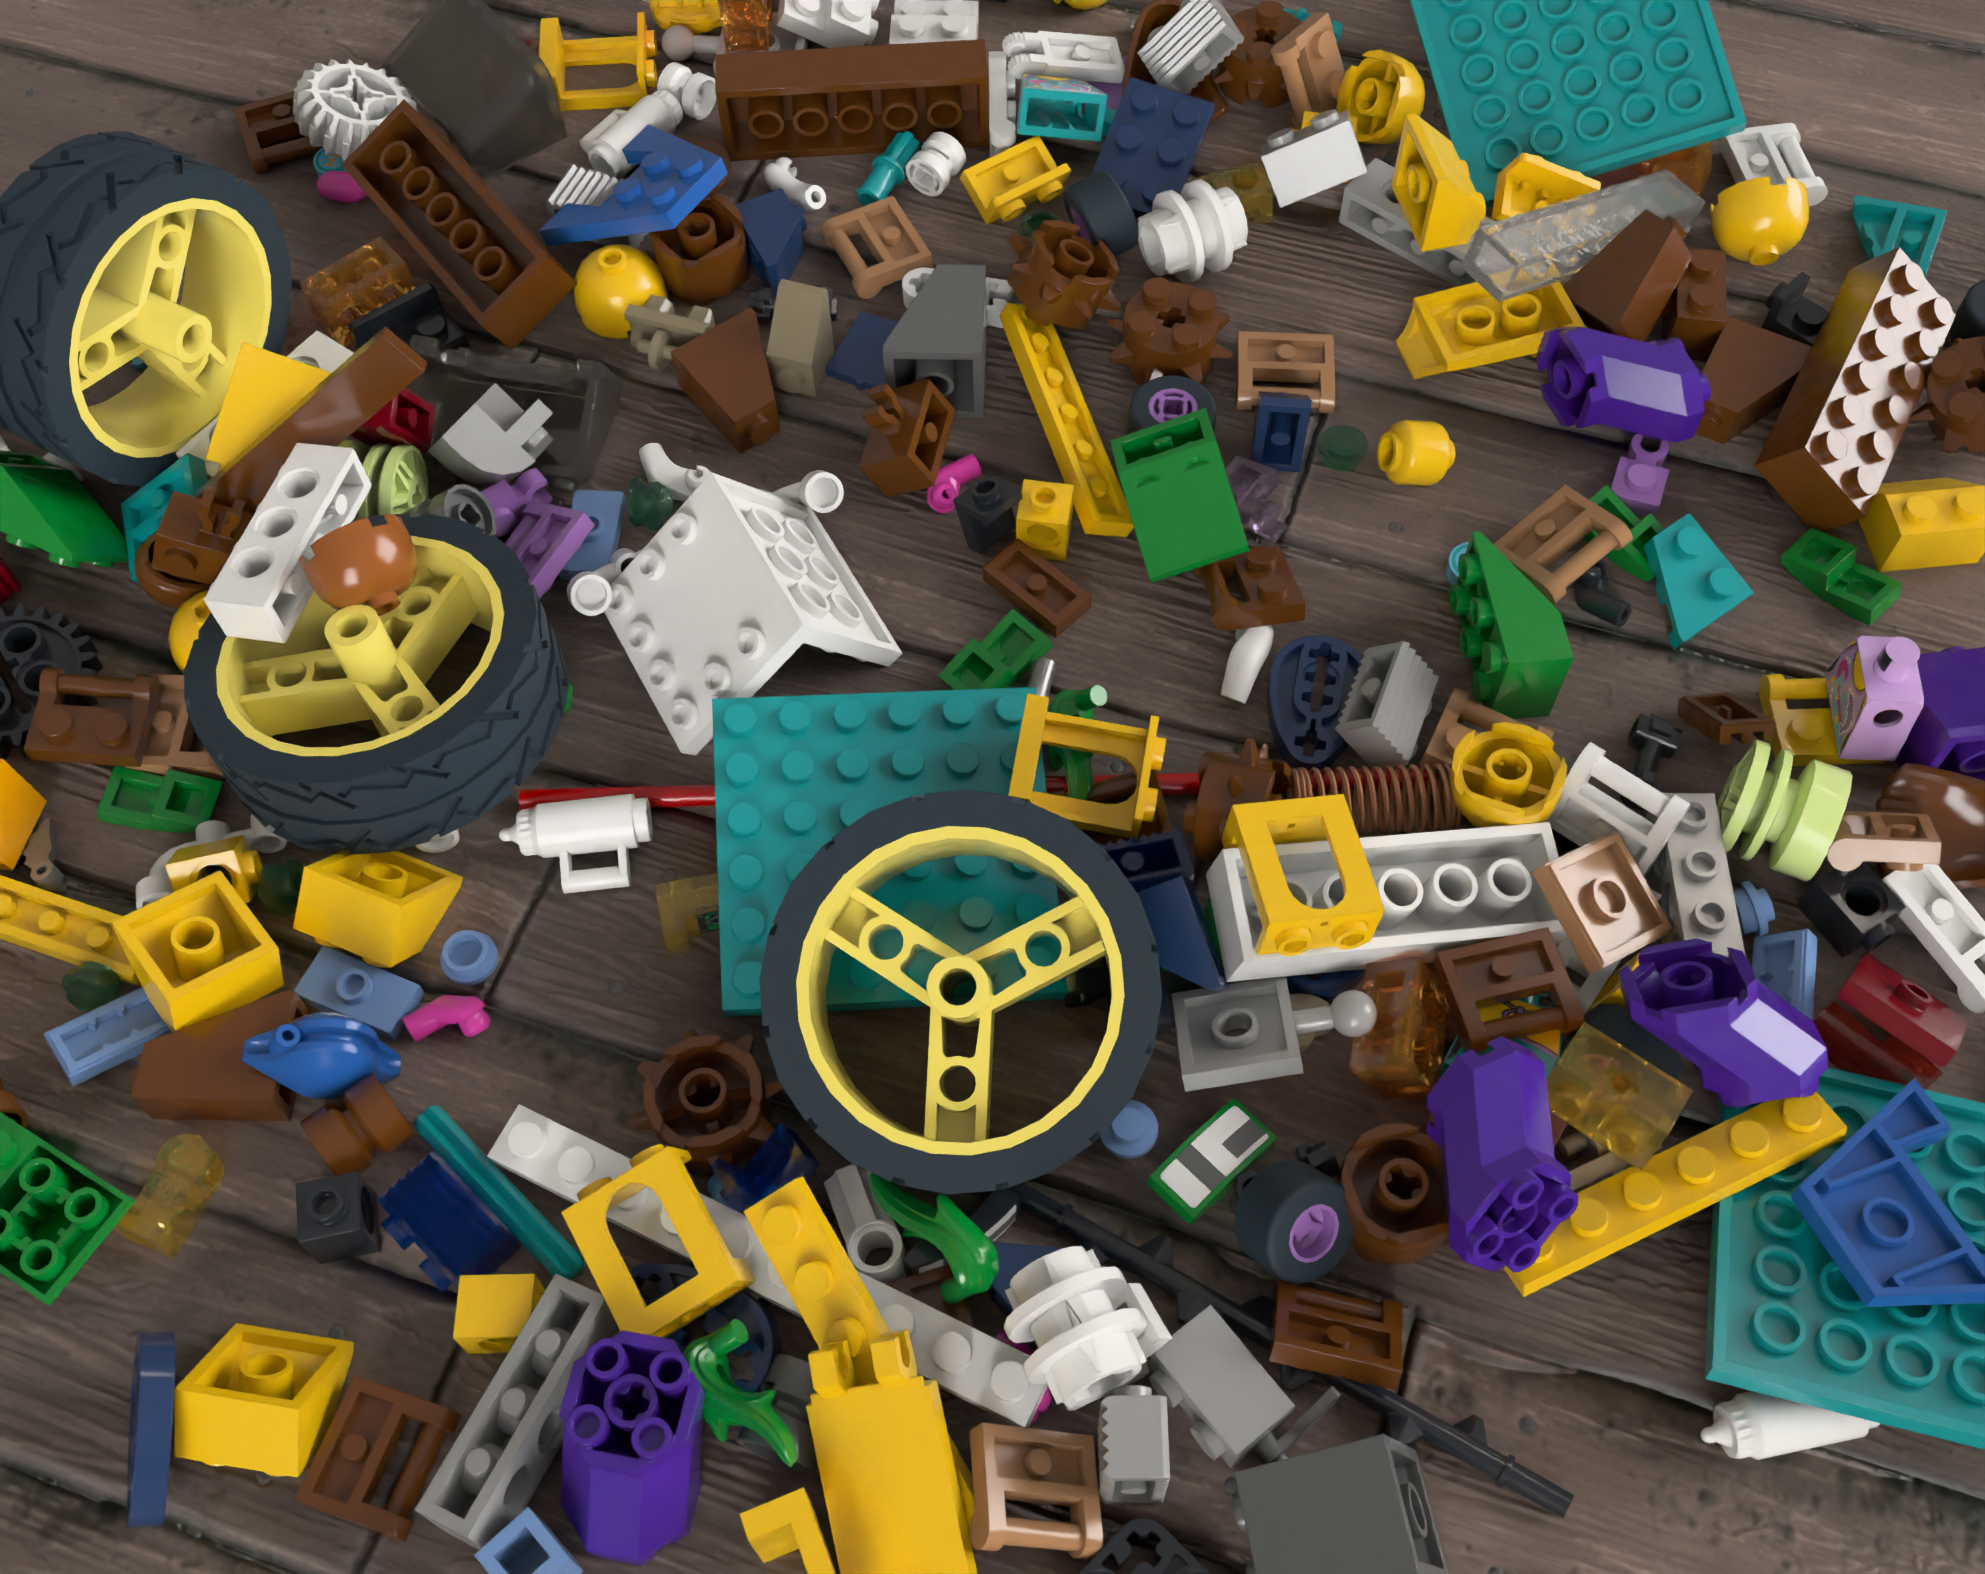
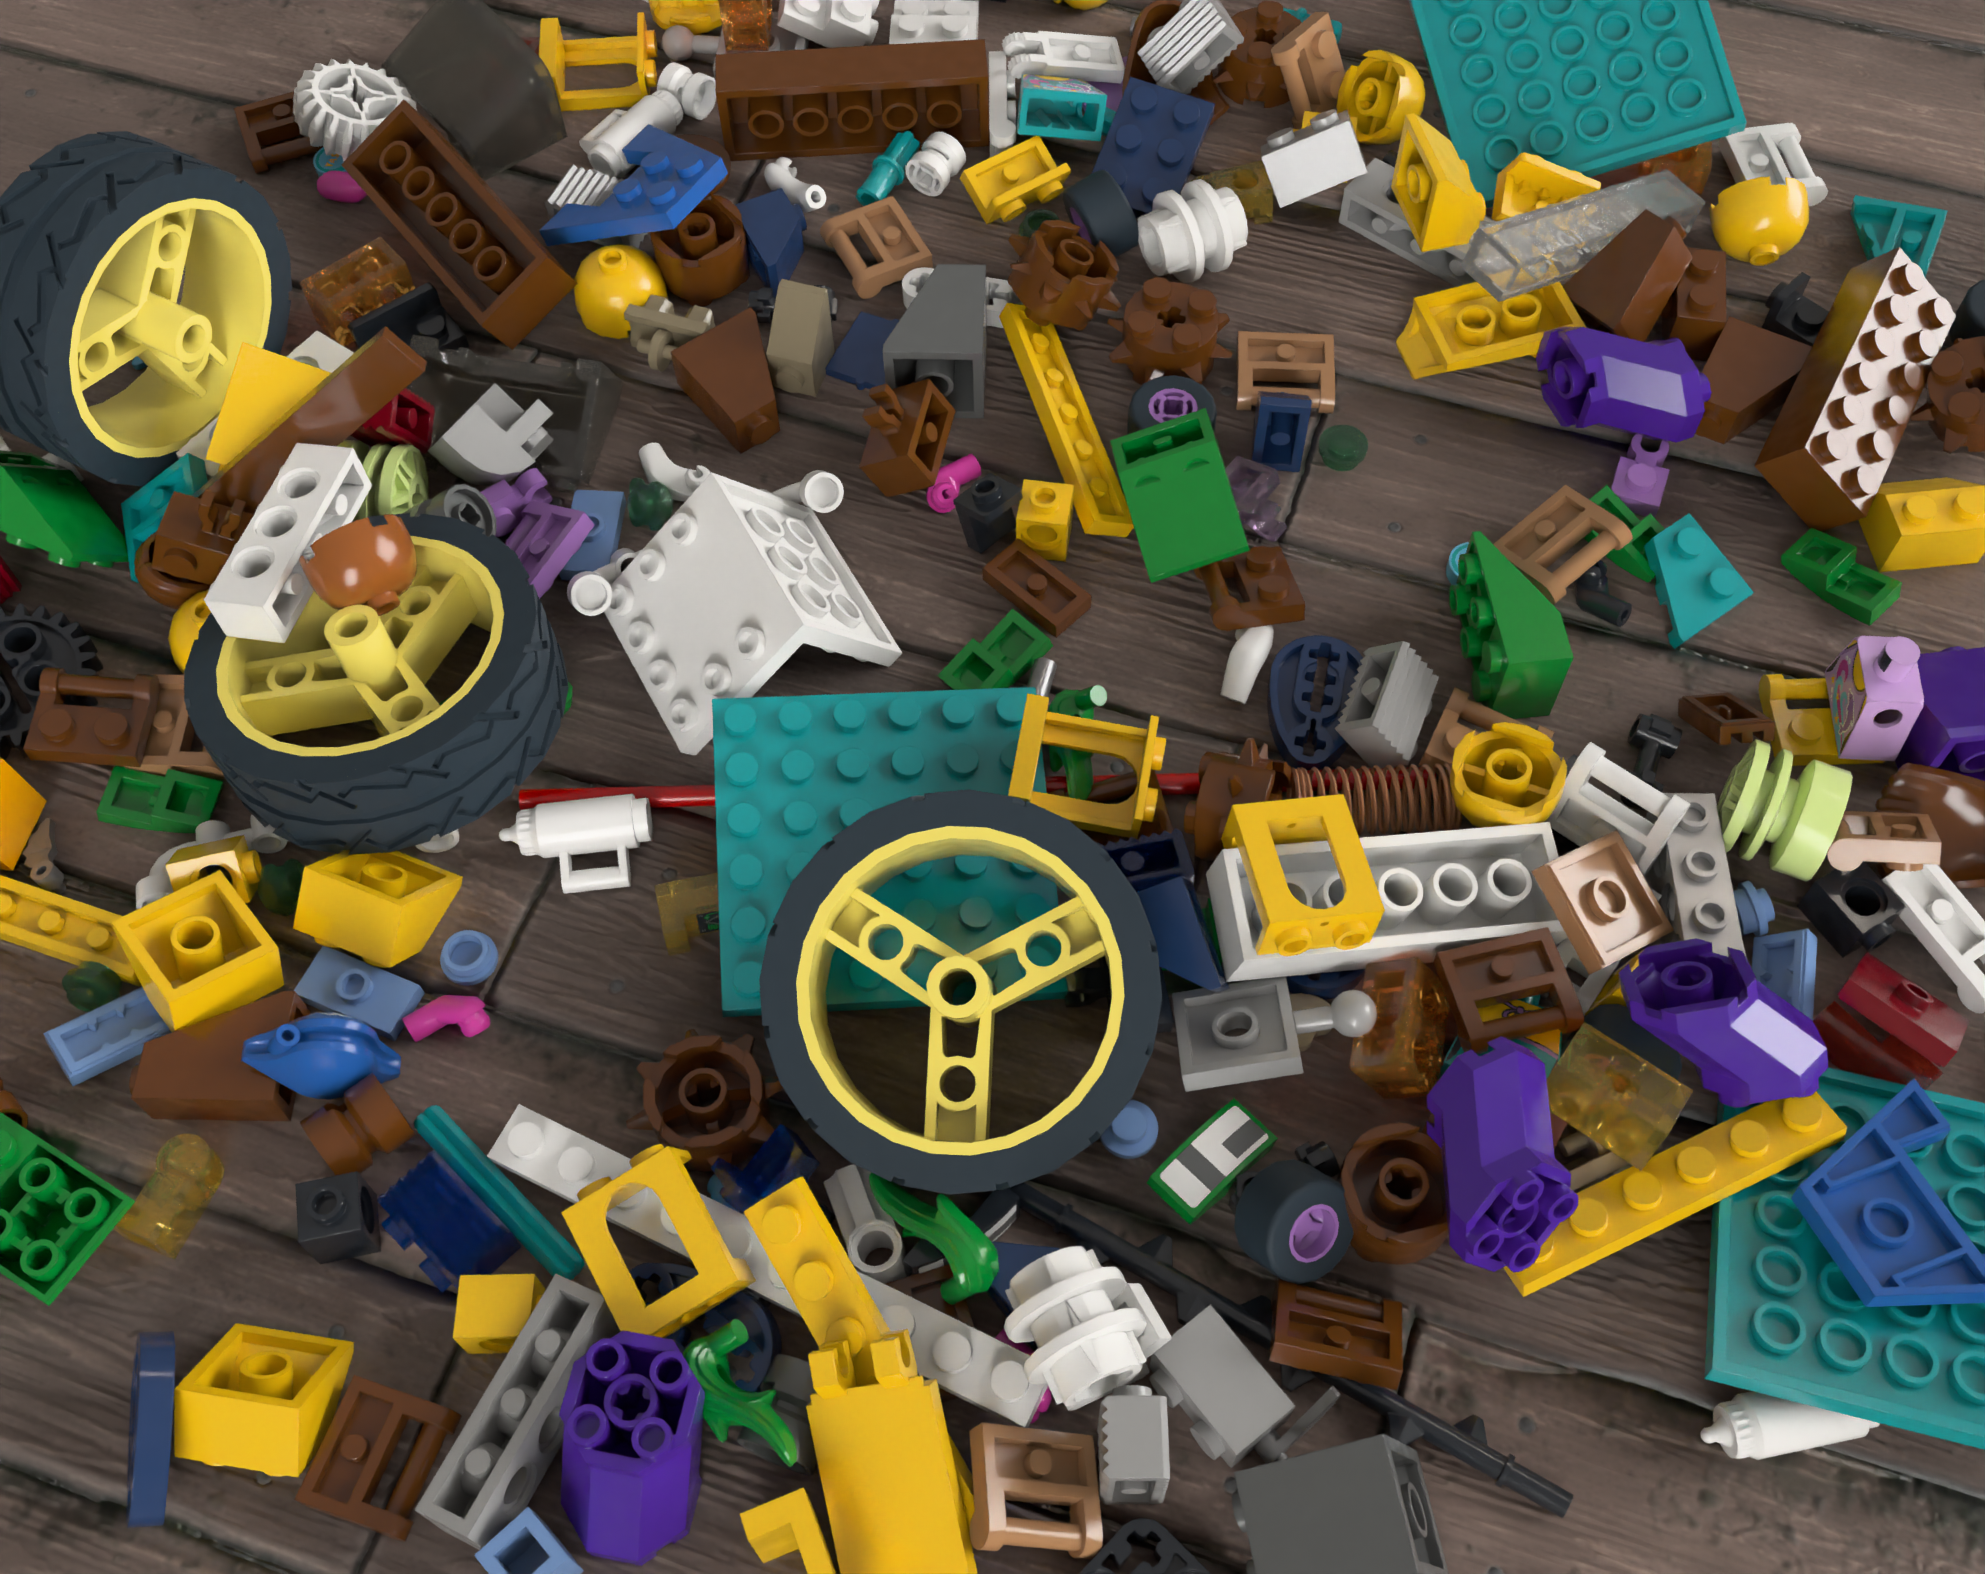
(1415, 453): yellow head -> none

